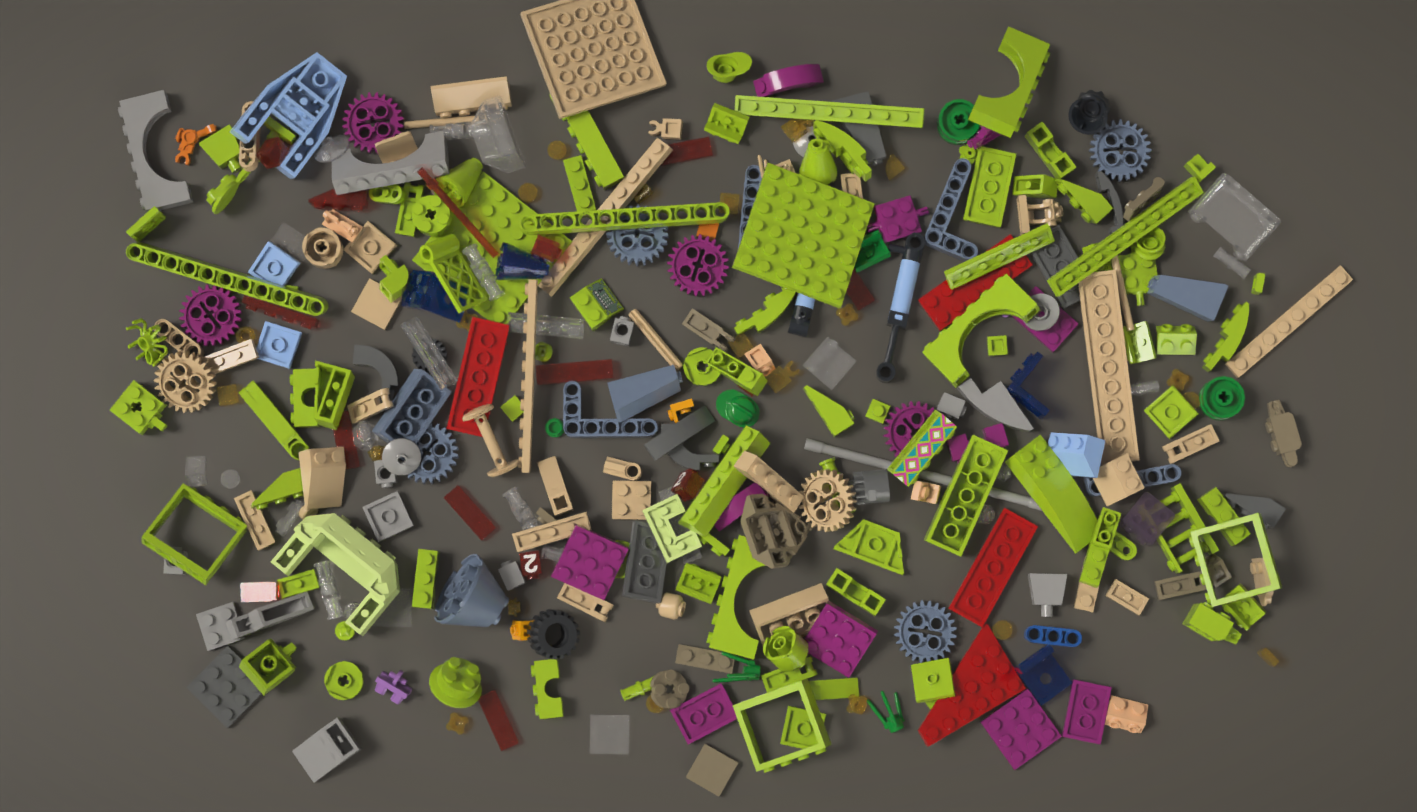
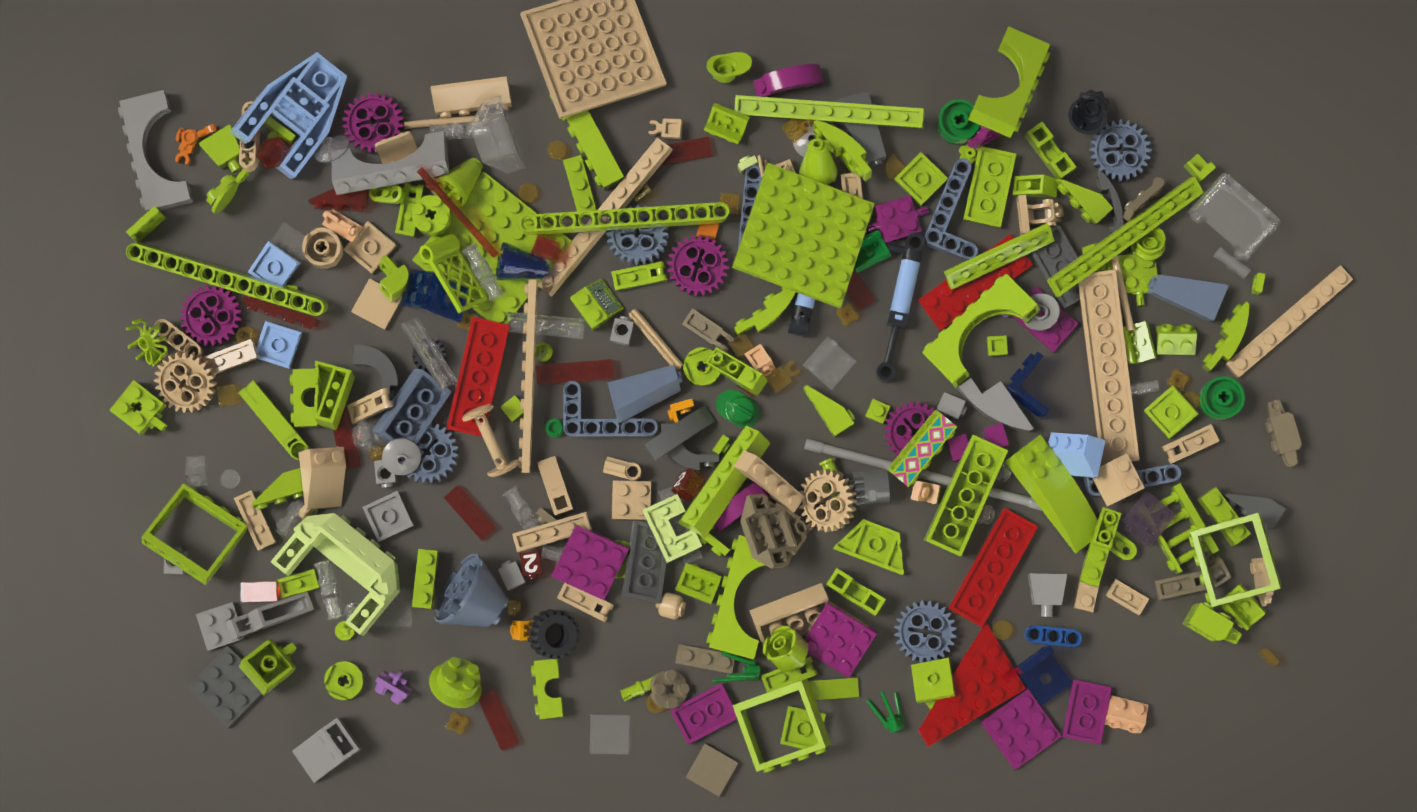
(638, 276): none -> lime plate
(745, 162): none -> yellowish green plate
(860, 708): clear yellow plate -> none
(920, 178): none -> lime plate

